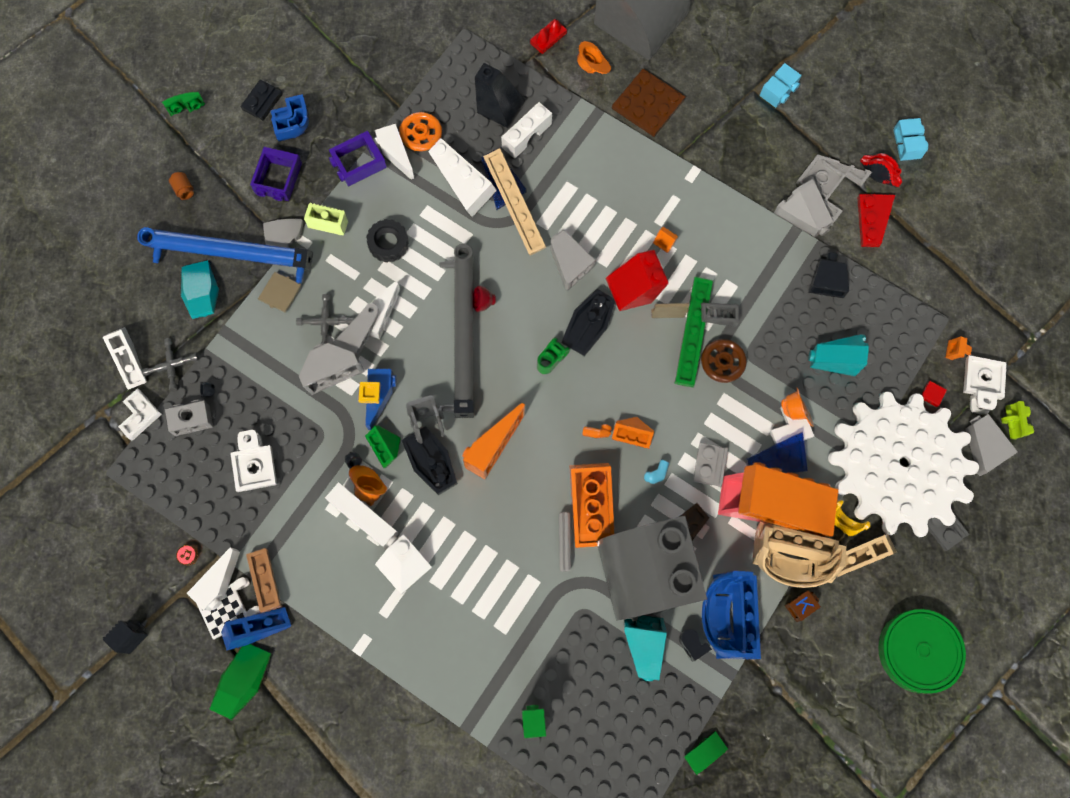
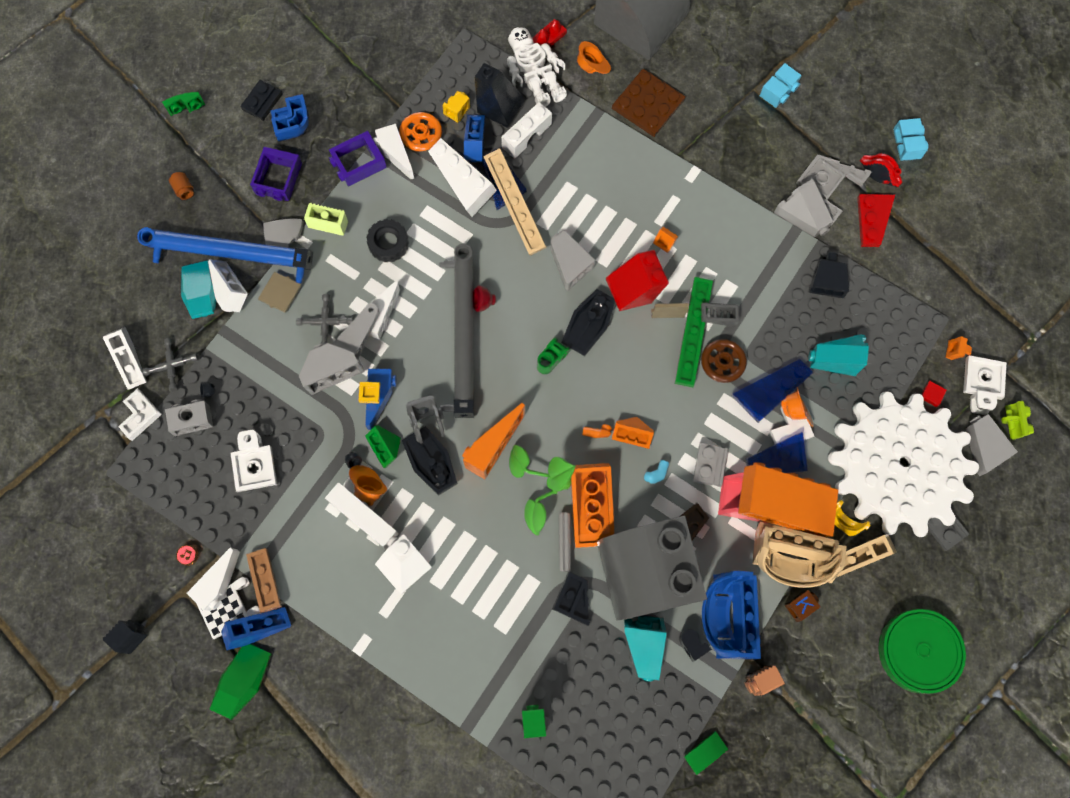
(226, 286): none -> white slope
(456, 106): none -> yellow brick
(474, 138): none -> blue slope
(529, 59): none -> white piece
(558, 480): none -> bright green plant
(573, 599): none -> black wing
(763, 680): none -> nougat brick
(767, 393): none -> clear blue wing

